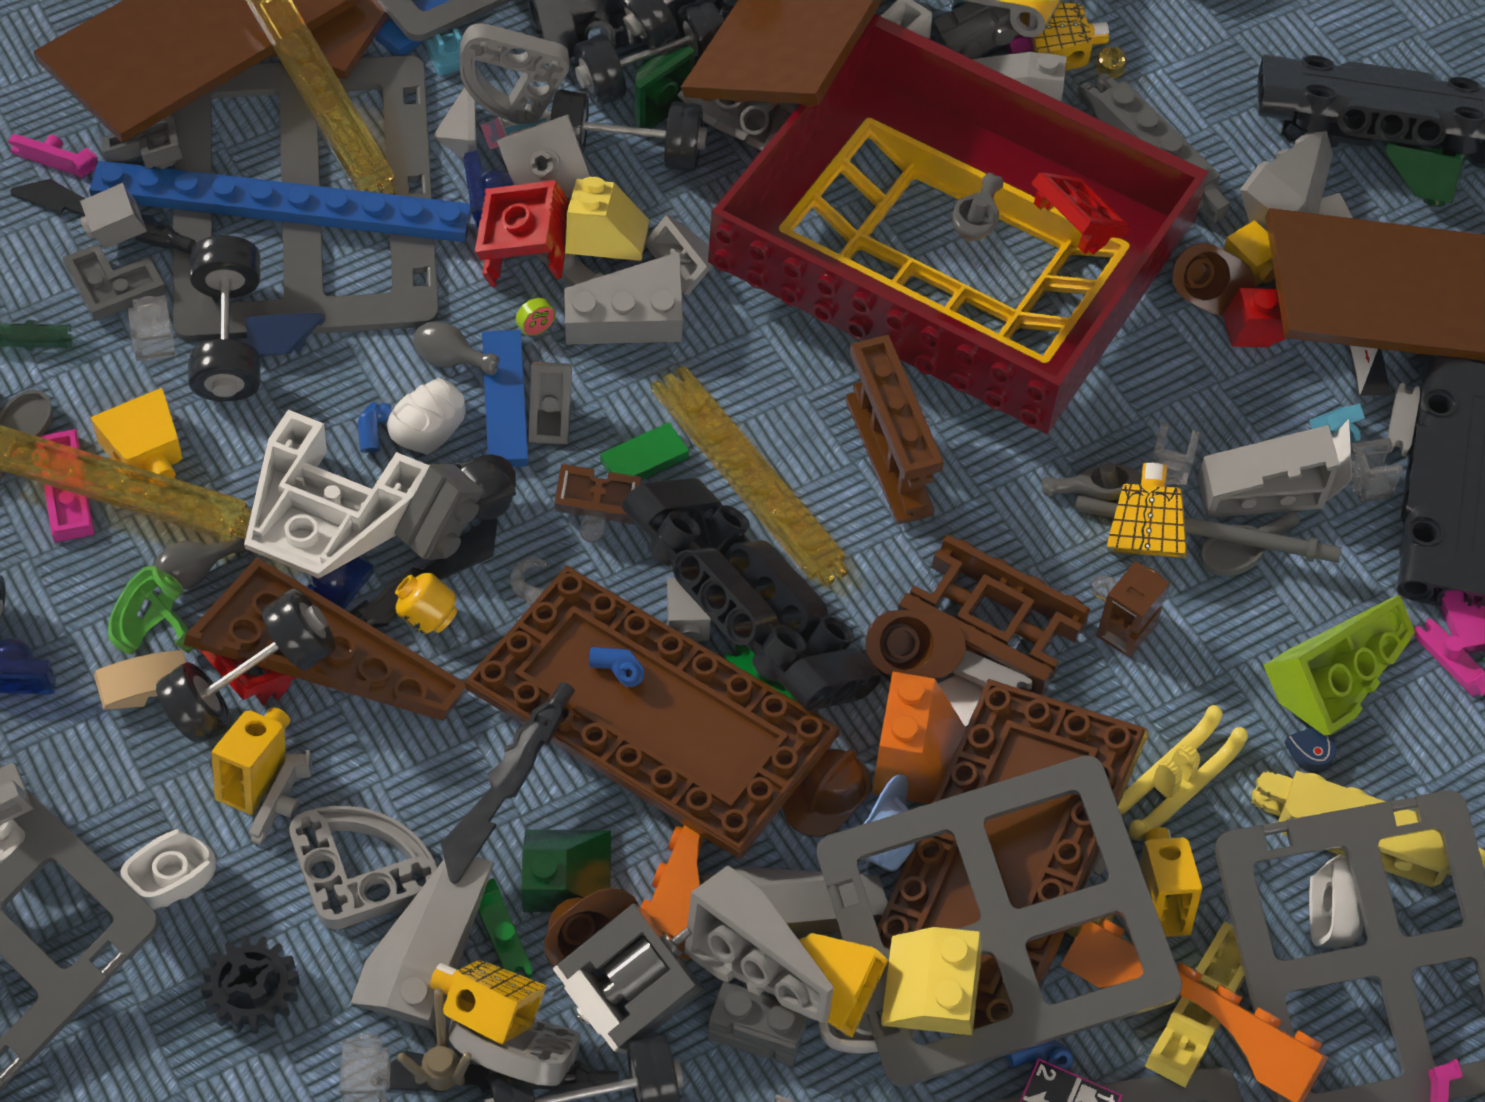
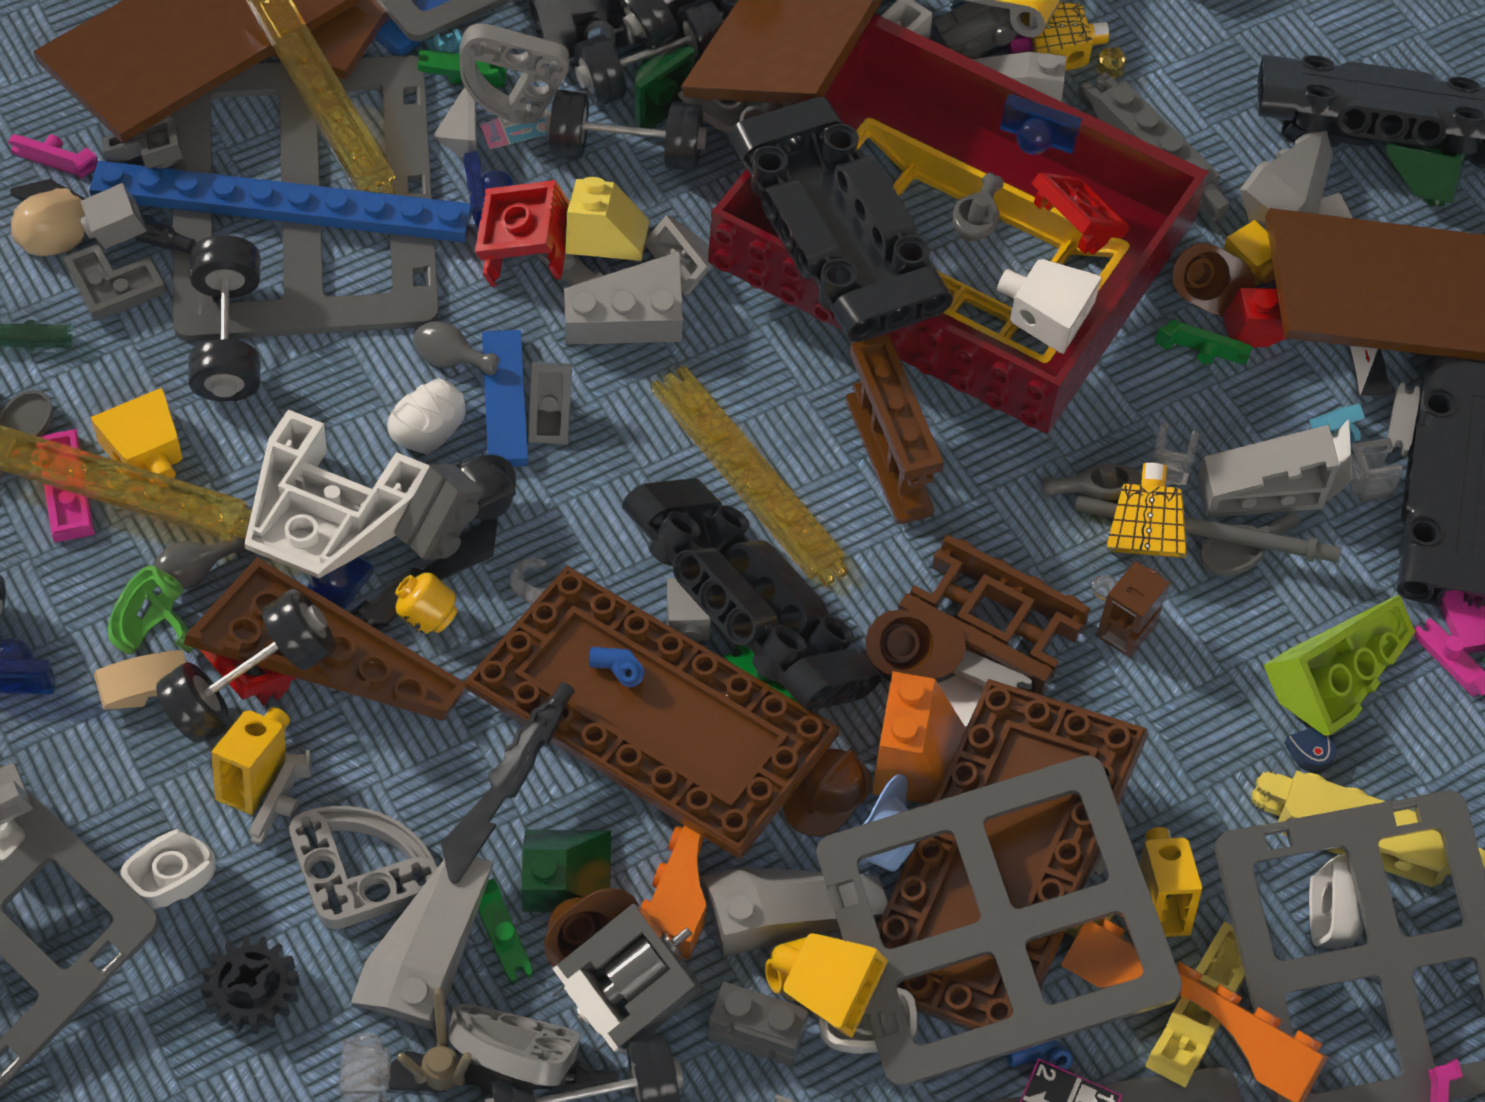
(48, 223): none -> tan hair
(151, 328): clear window -> none
(281, 333): dark blue slope -> none
(368, 426): blue arm -> none
(449, 64): none -> green piece
(489, 999): yellow torso -> none
(535, 316): tile -> none
(545, 154): light grey tile -> none
(593, 498): reddish brown piece -> none
(646, 453): green tile -> none
(747, 939): light grey wedge -> none
(840, 219): none -> black panel
(933, 980): light yellow slope -> none
(1039, 126): none -> clear blue tile
(1050, 301): none -> white torso
(1178, 775): light yellow piece -> none
(1206, 342): none -> green piece

